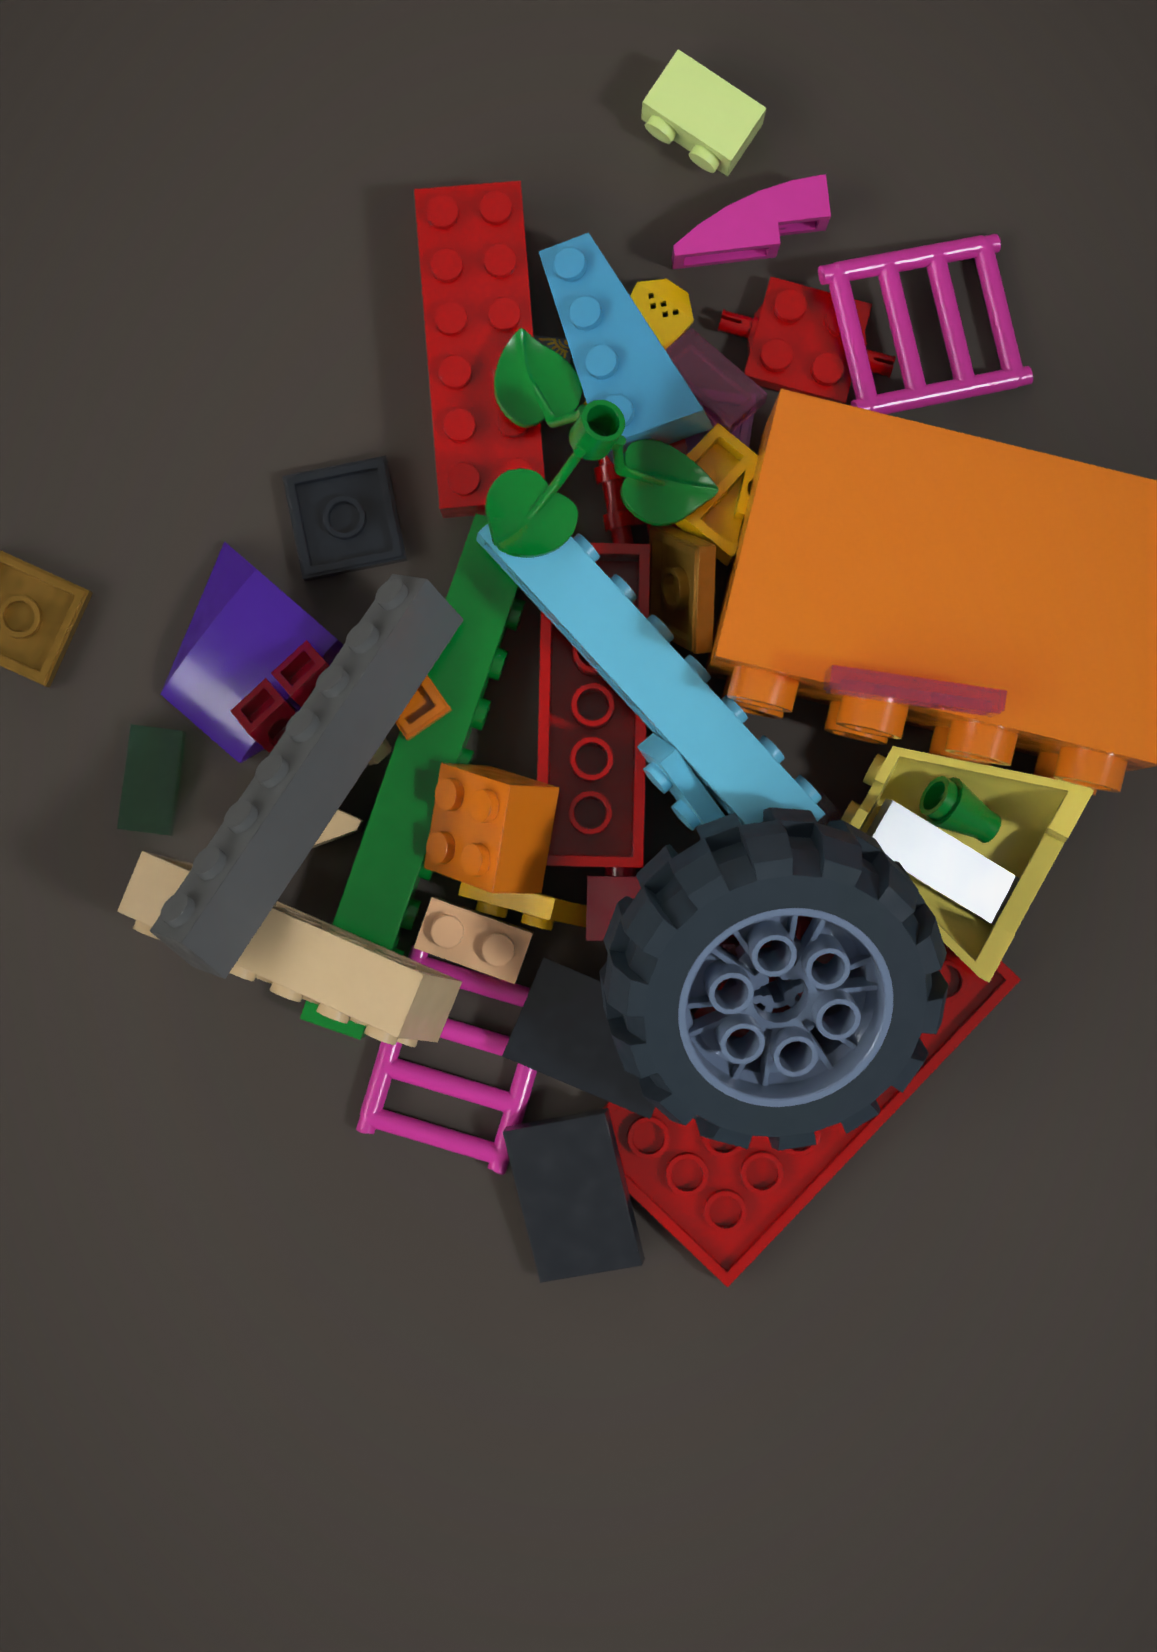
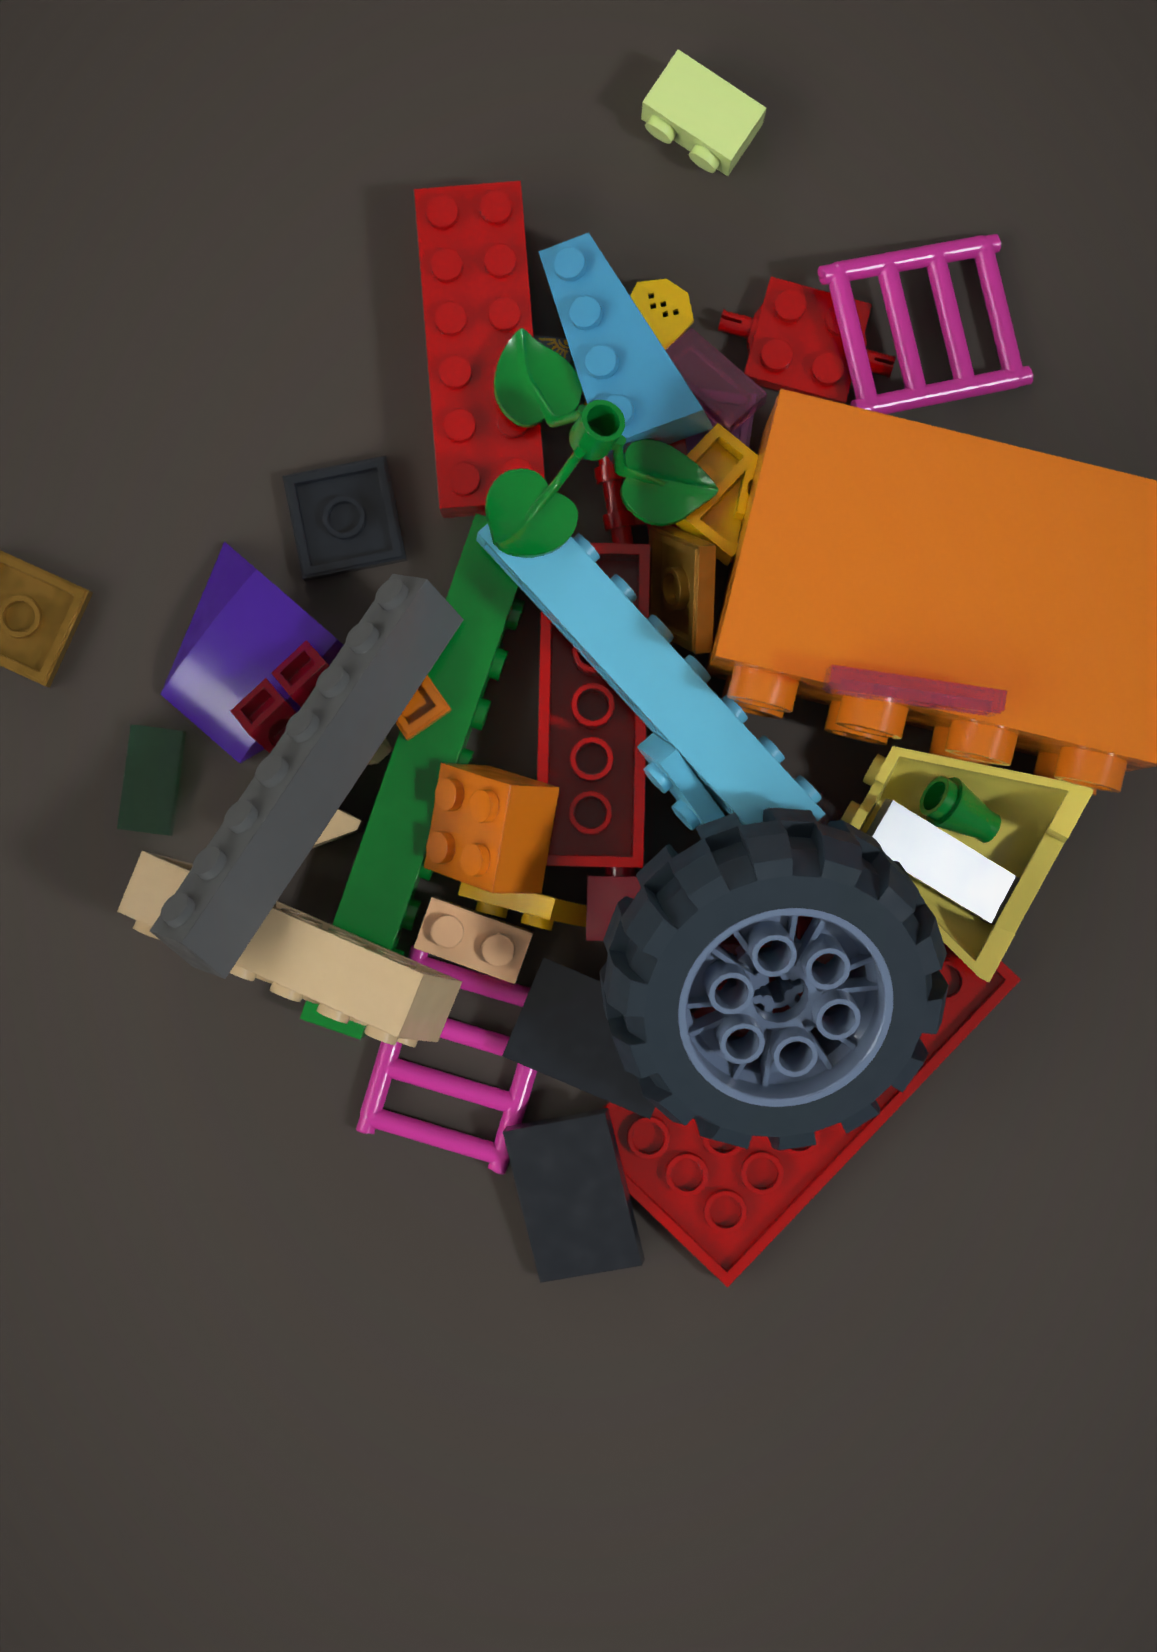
(754, 224): dark pink slope -> none

